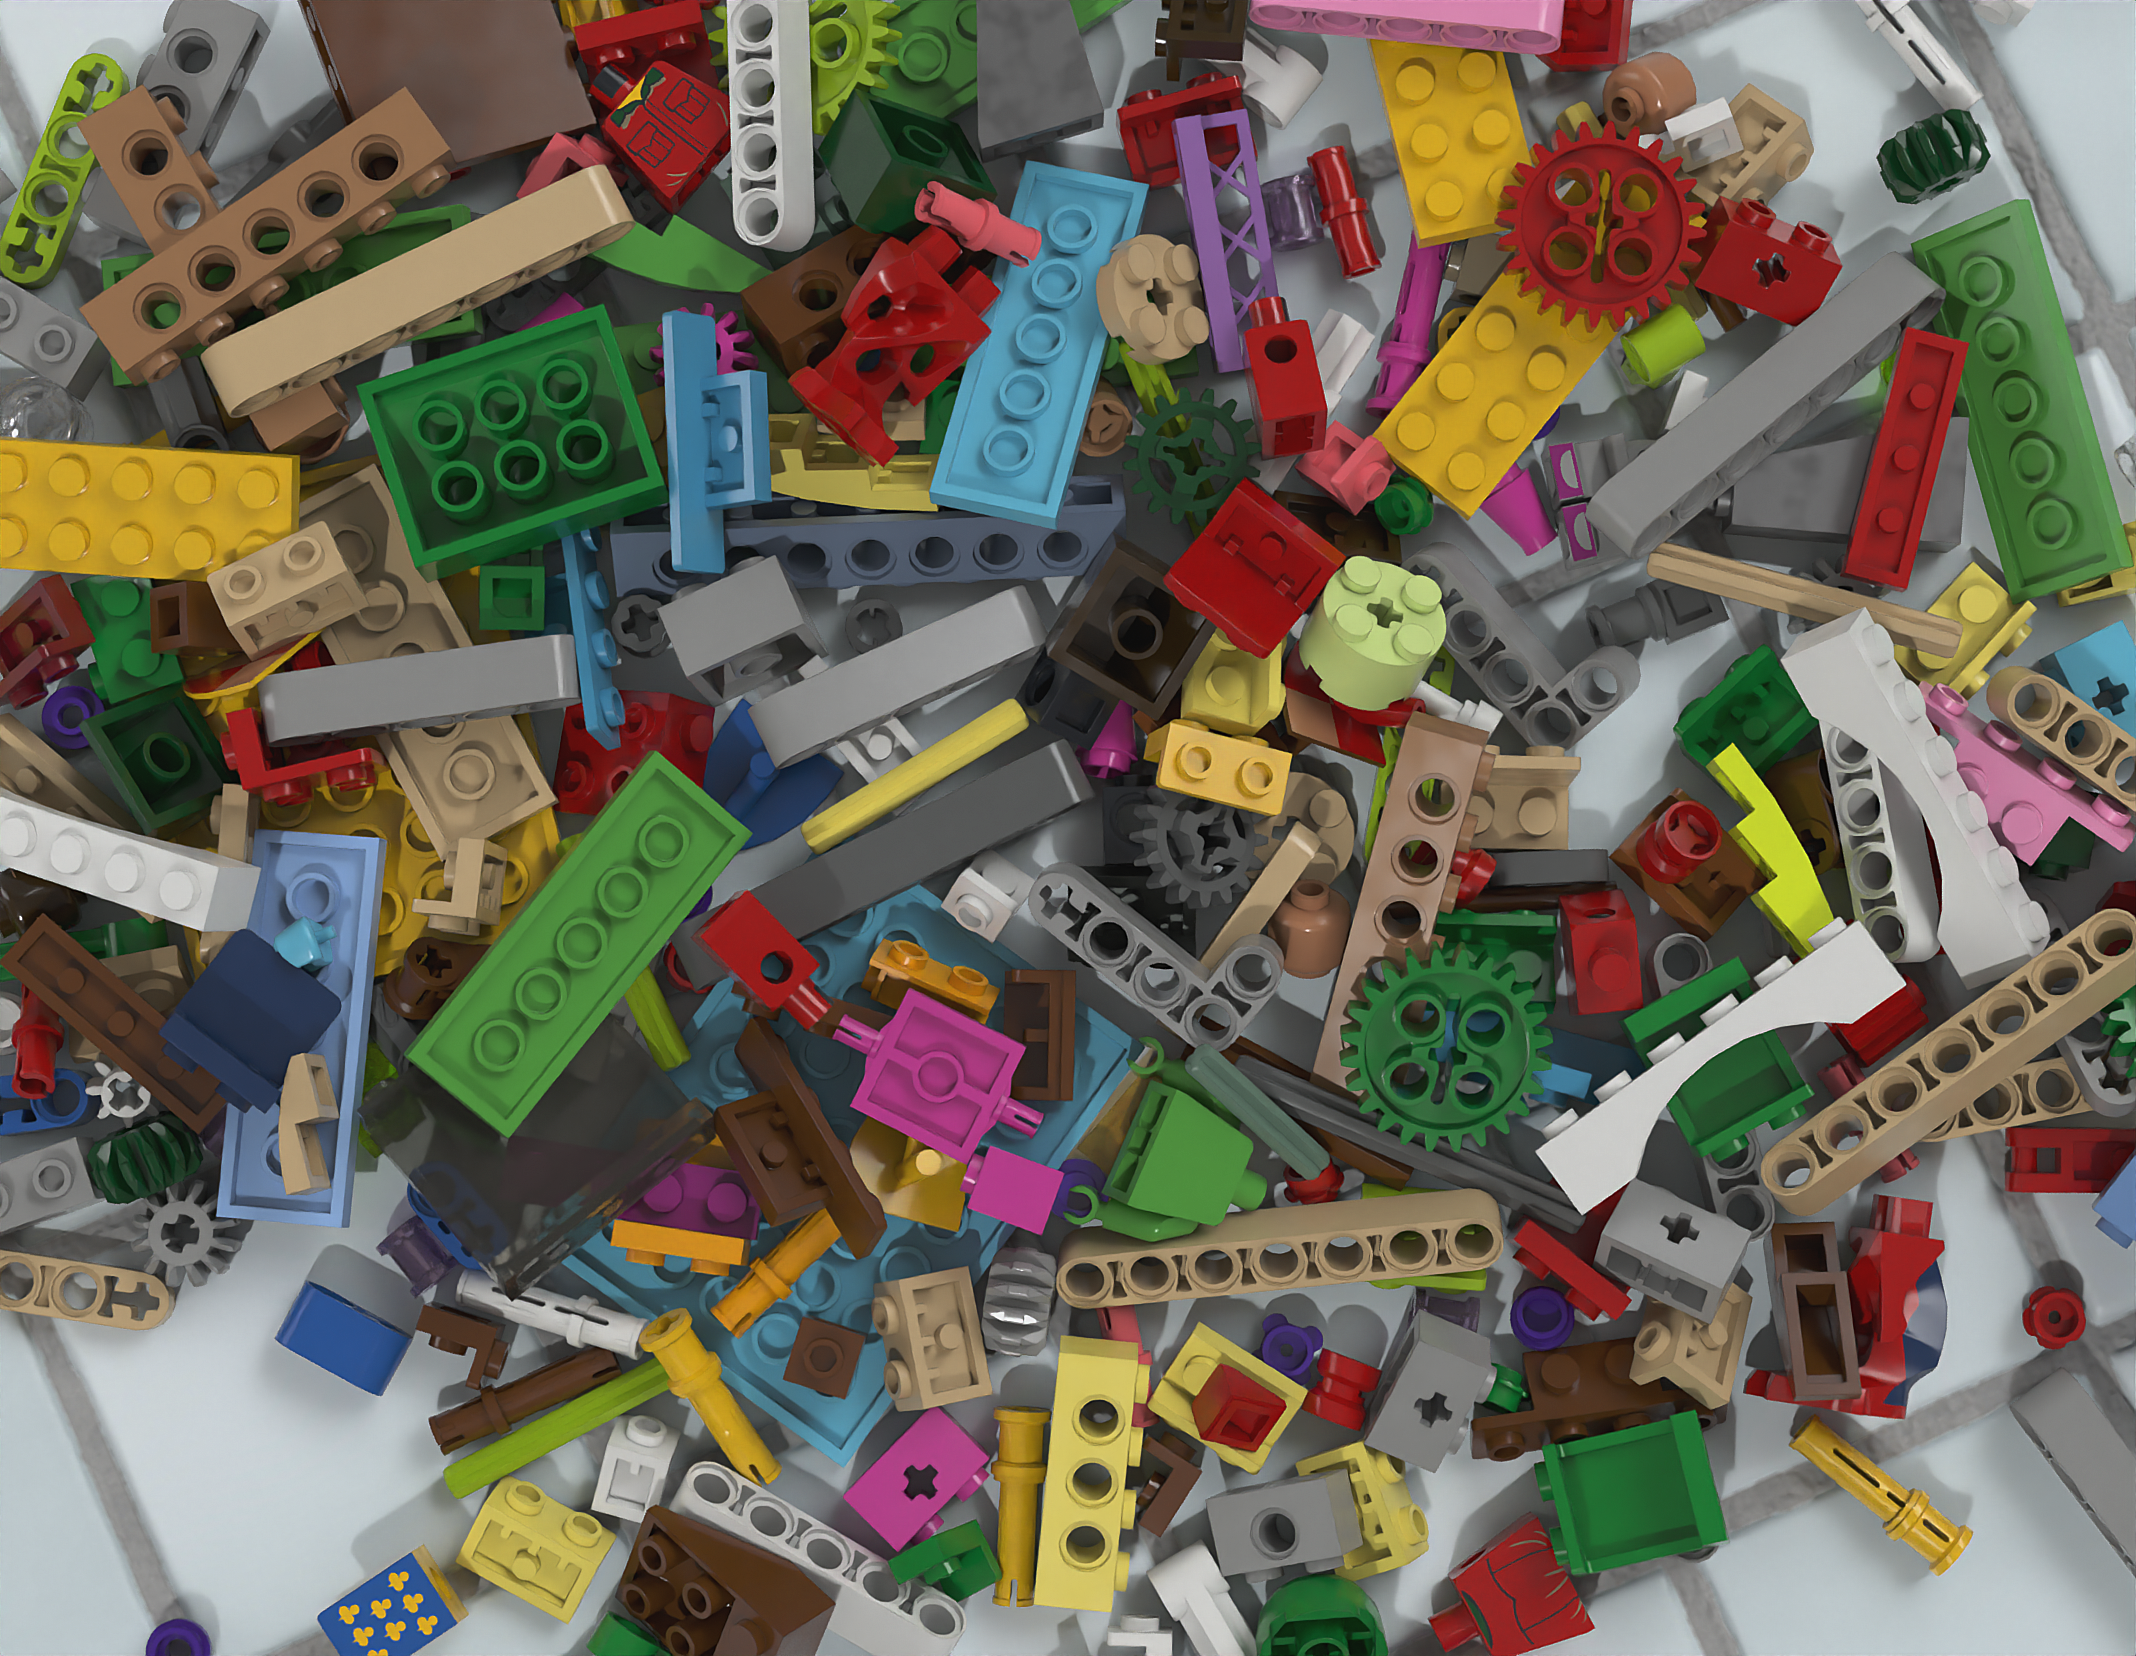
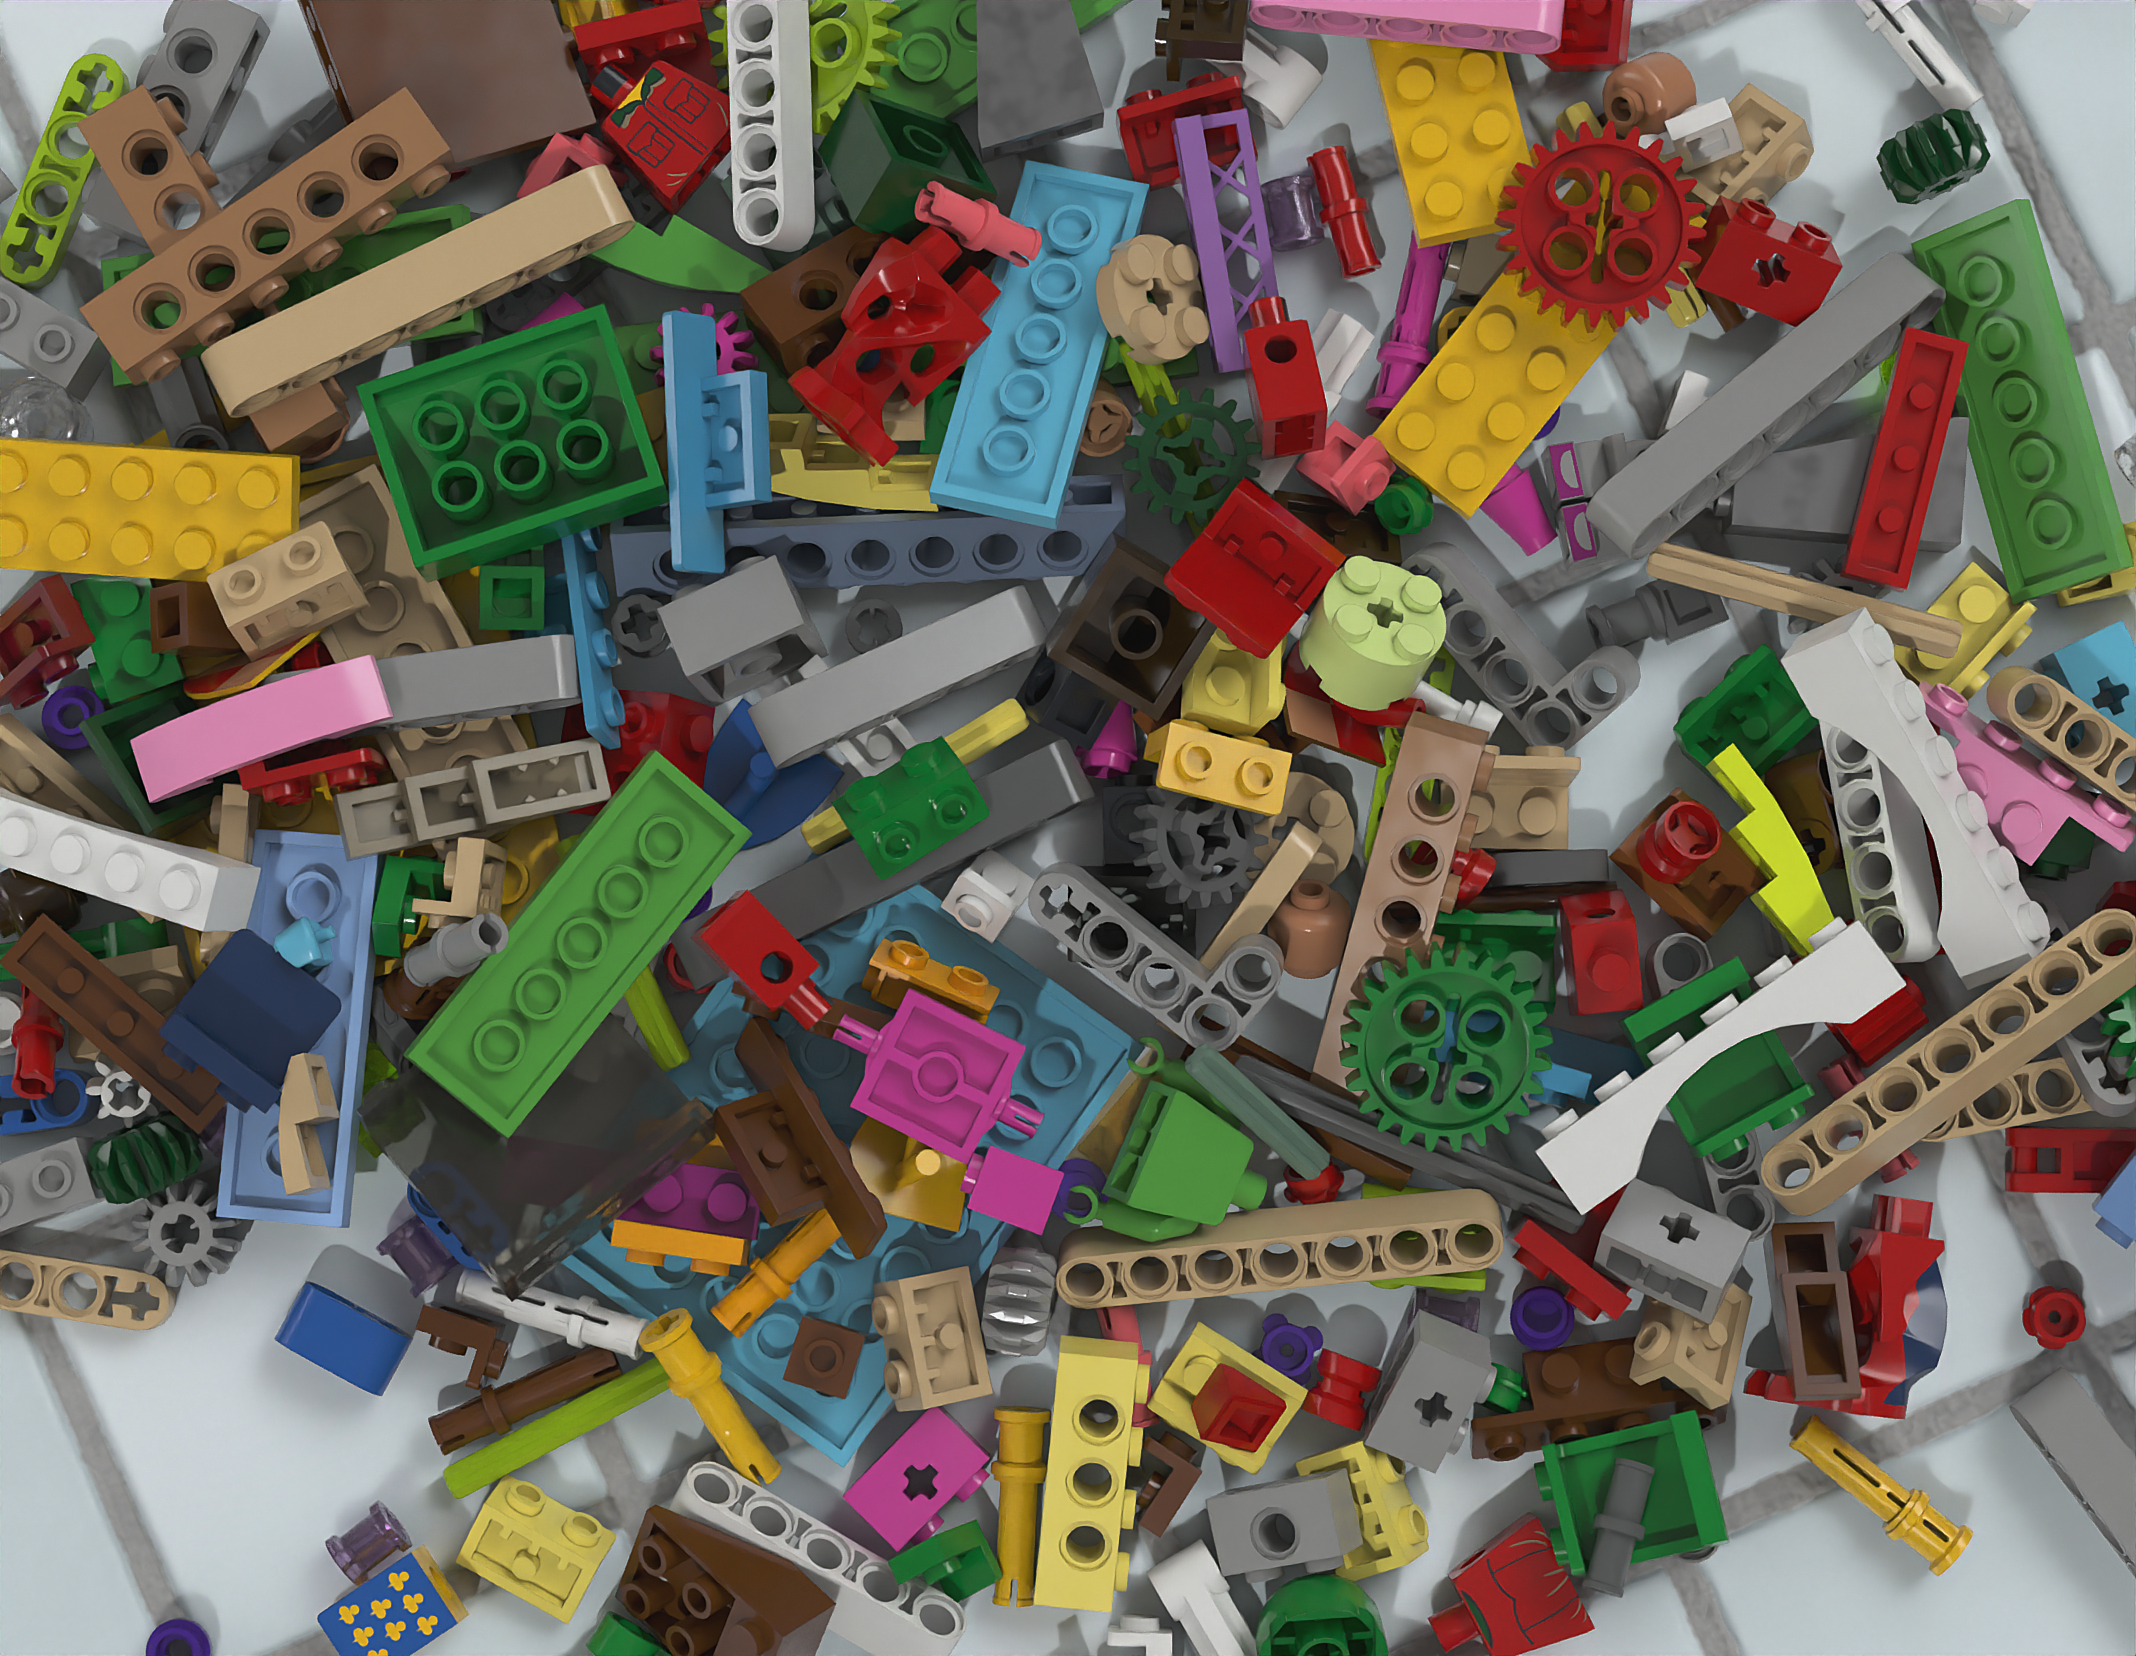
(260, 725): none -> bright pink slope
(368, 1543): none -> clear purple bush
(401, 882): none -> green bracket
(456, 949): none -> light grey pin
(472, 798): none -> dark tan slope
(635, 1467): white bracket -> none
(911, 807): none -> green bracket
(1042, 1017): reddish brown hinge -> none
(1618, 1527): none -> dark grey pin
(1661, 347): lime piece -> none

